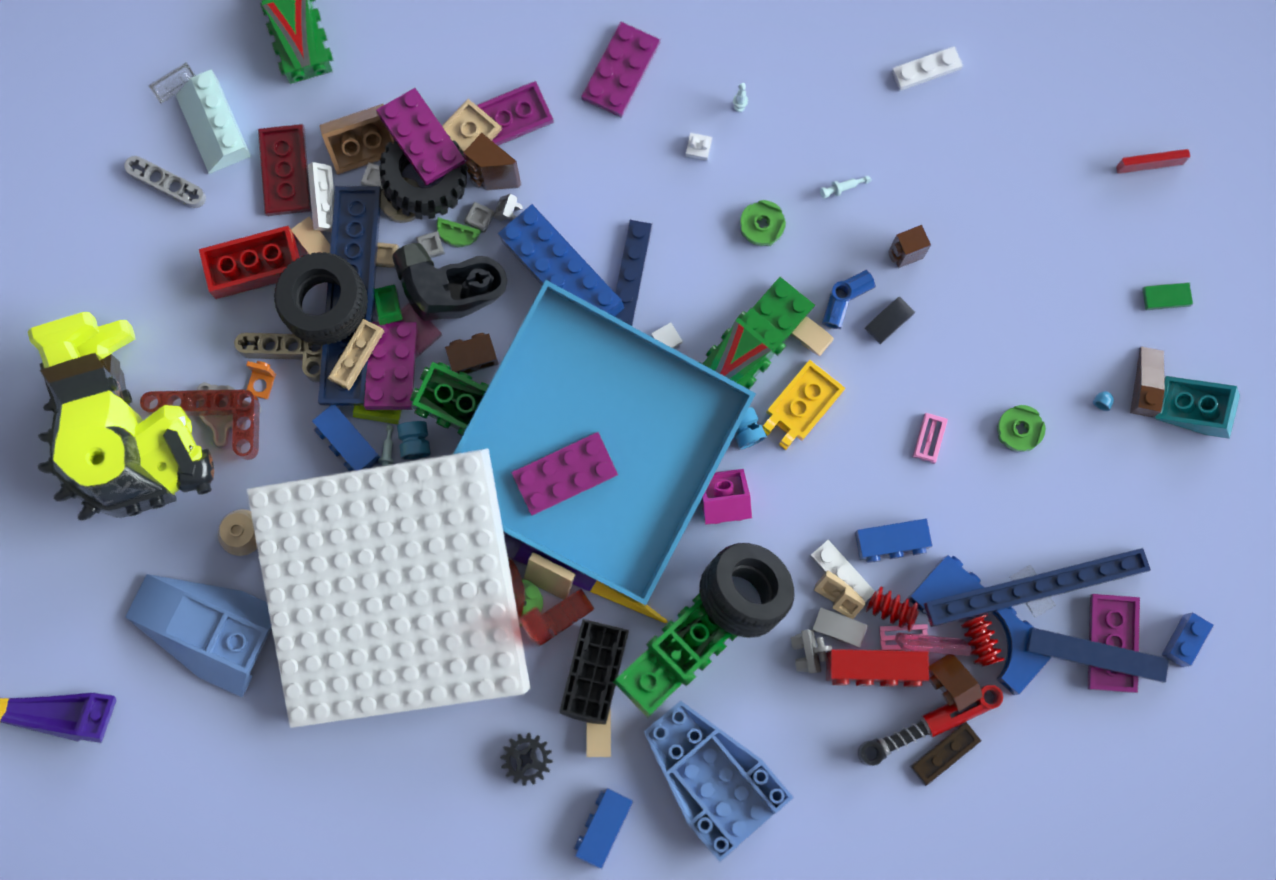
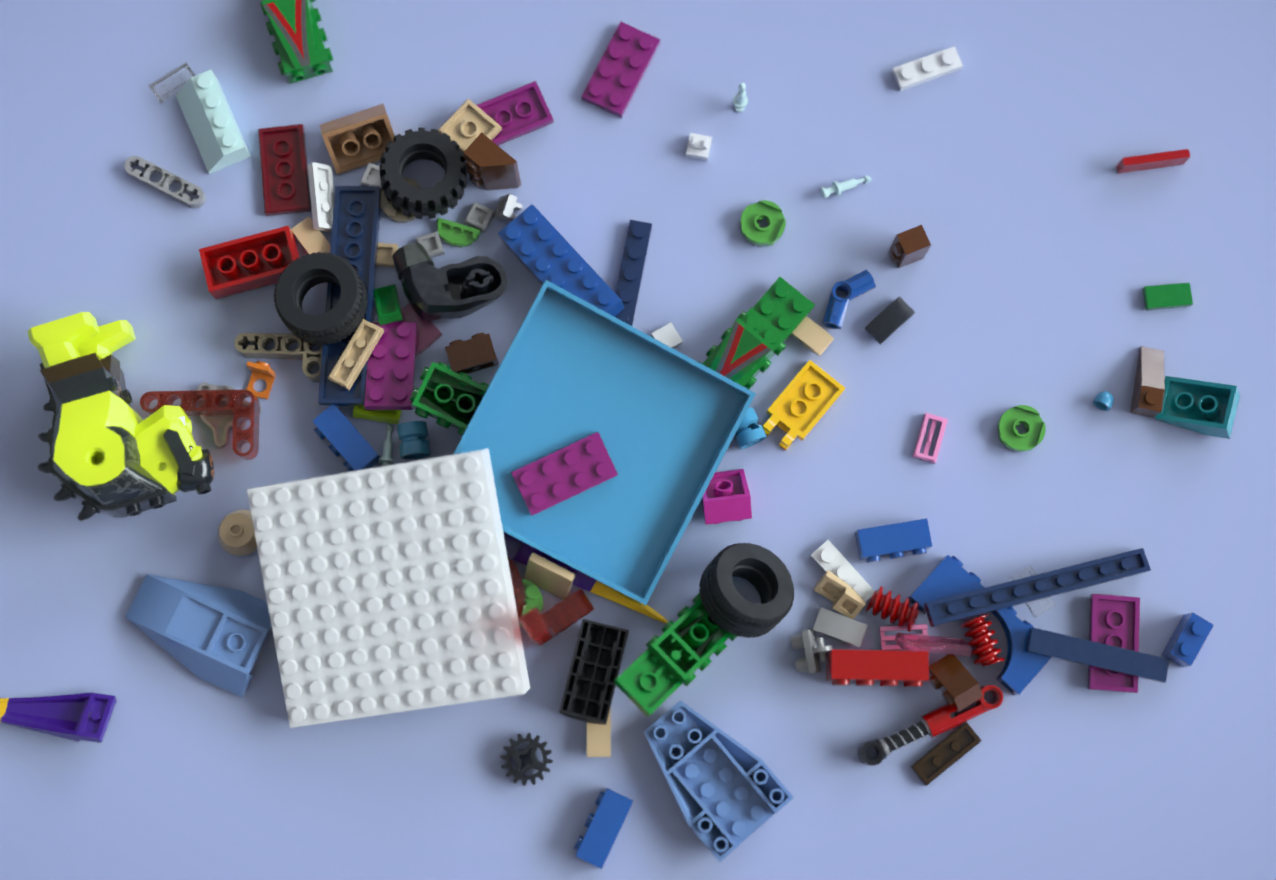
(420, 136): magenta plate -> none

